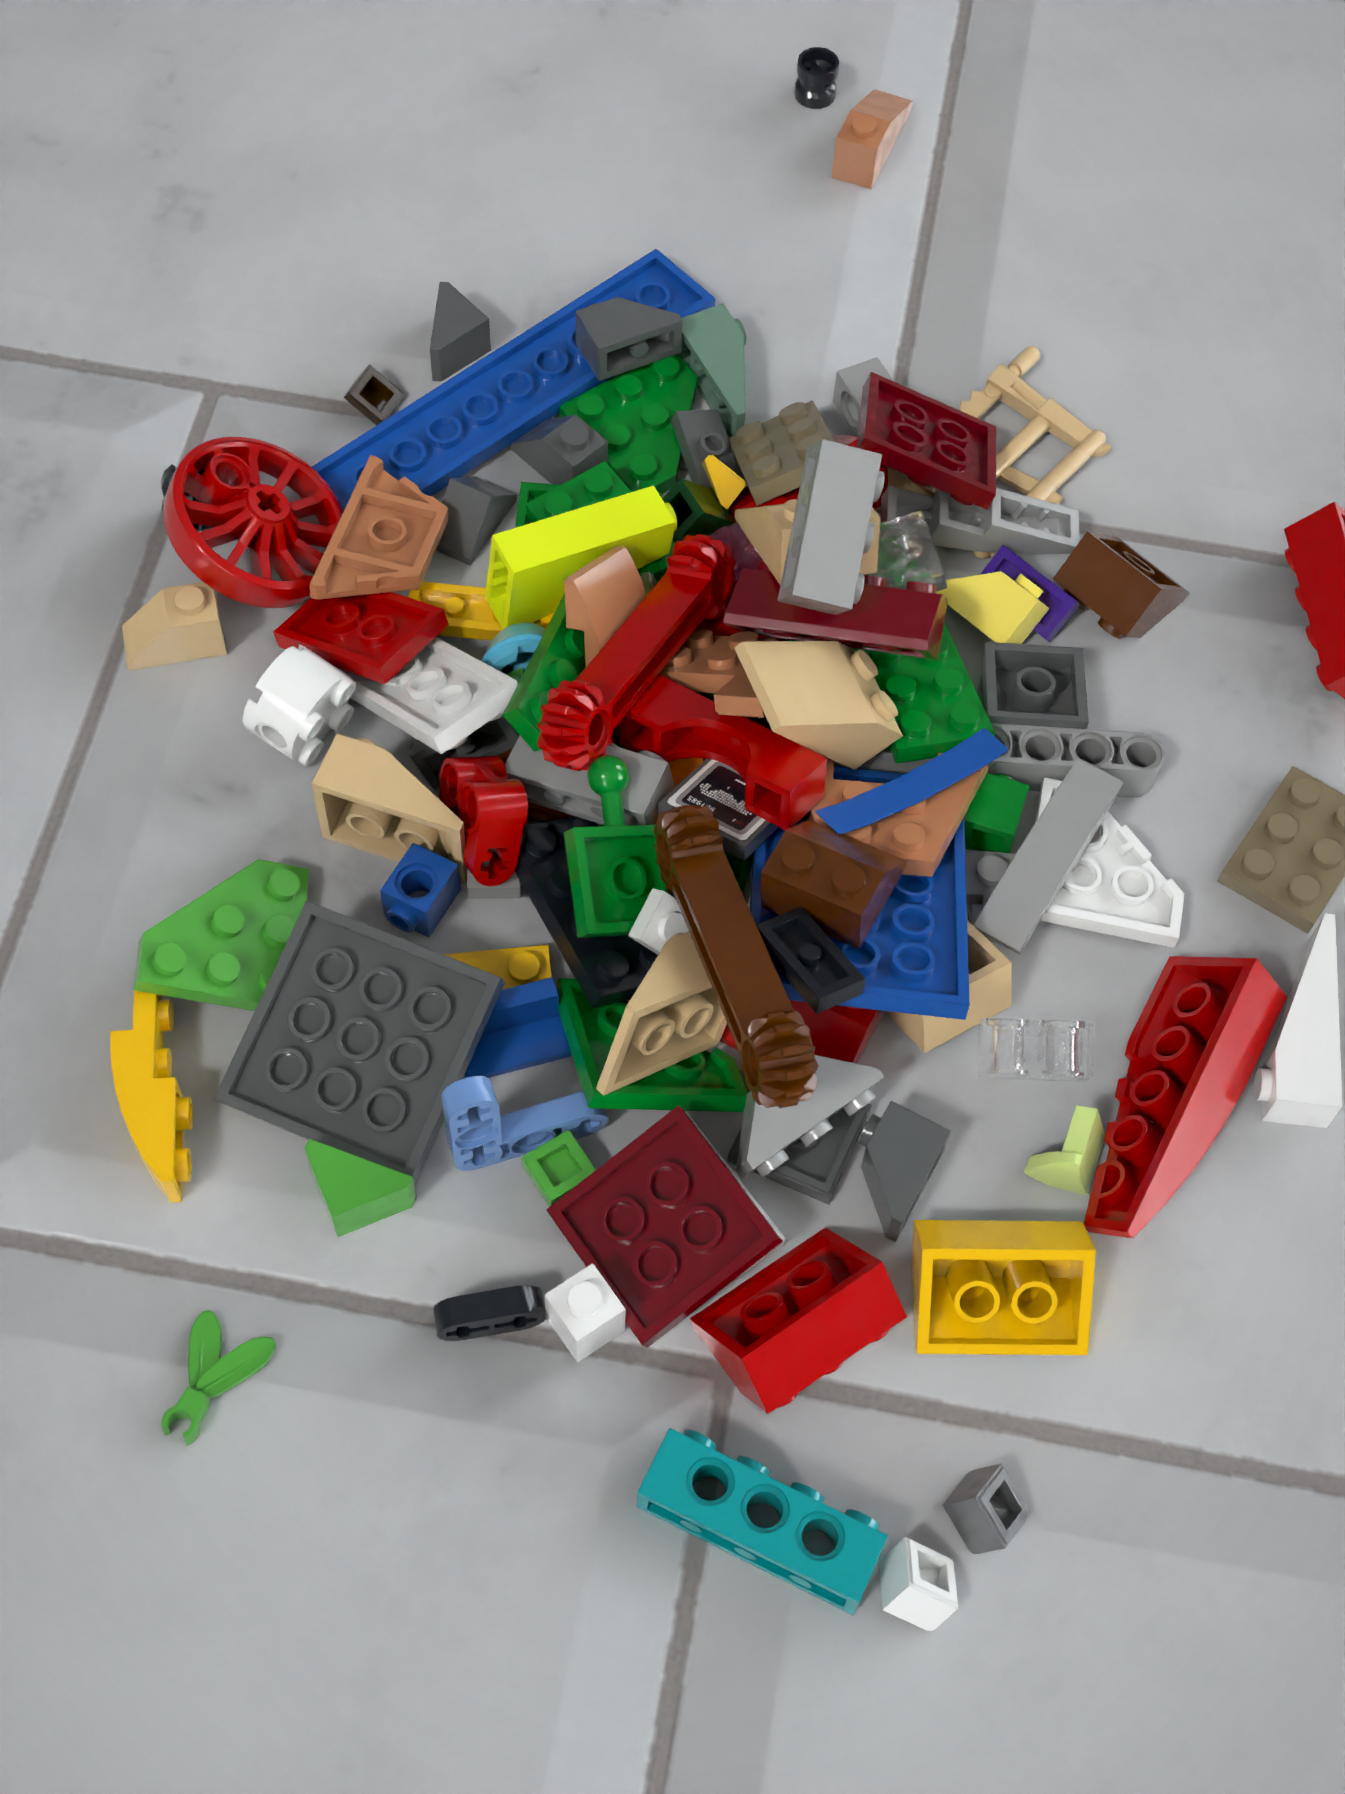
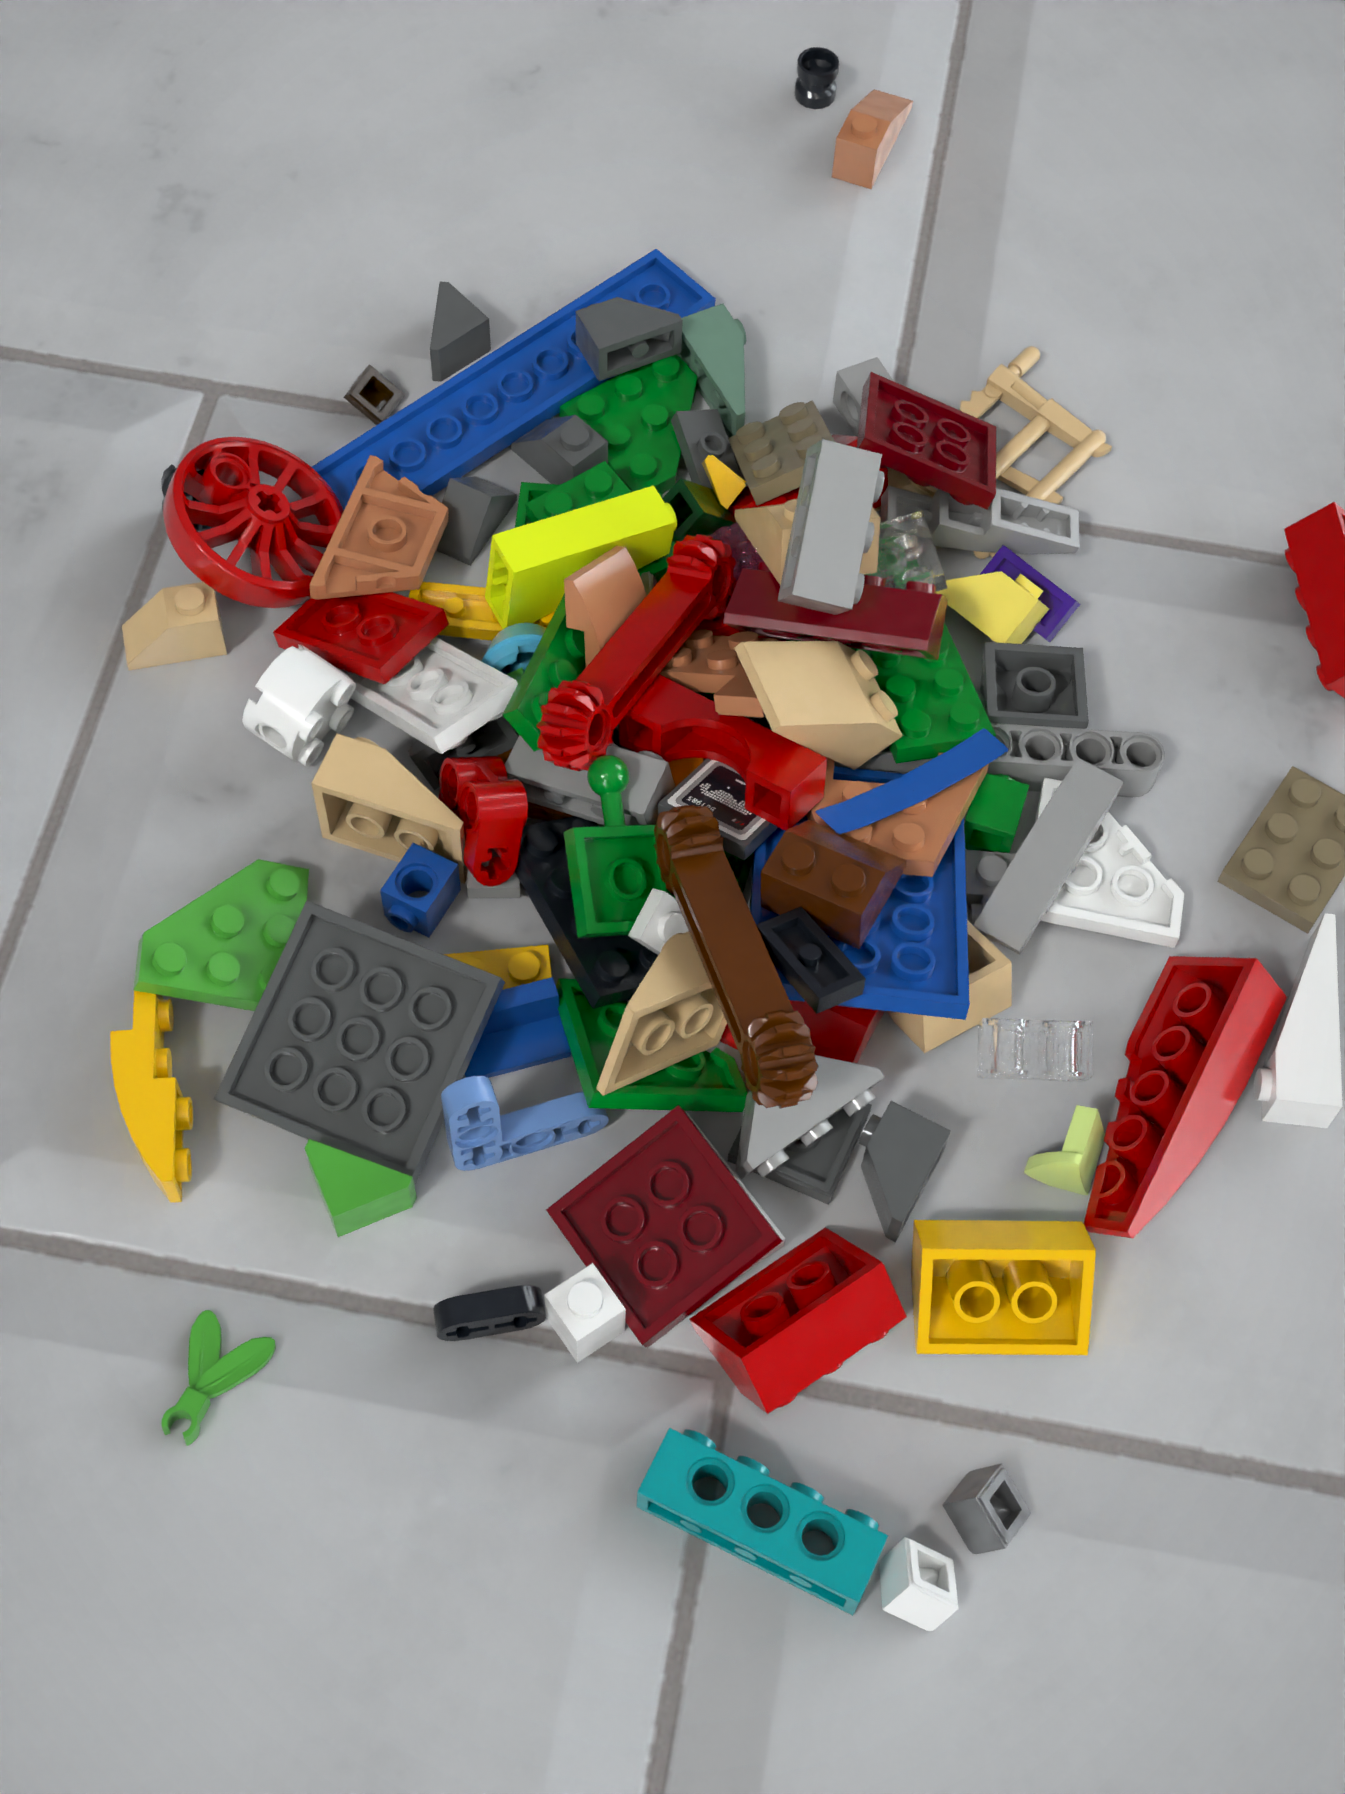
(557, 1166): bright green plate -> none
(1118, 585): reddish brown slope -> none

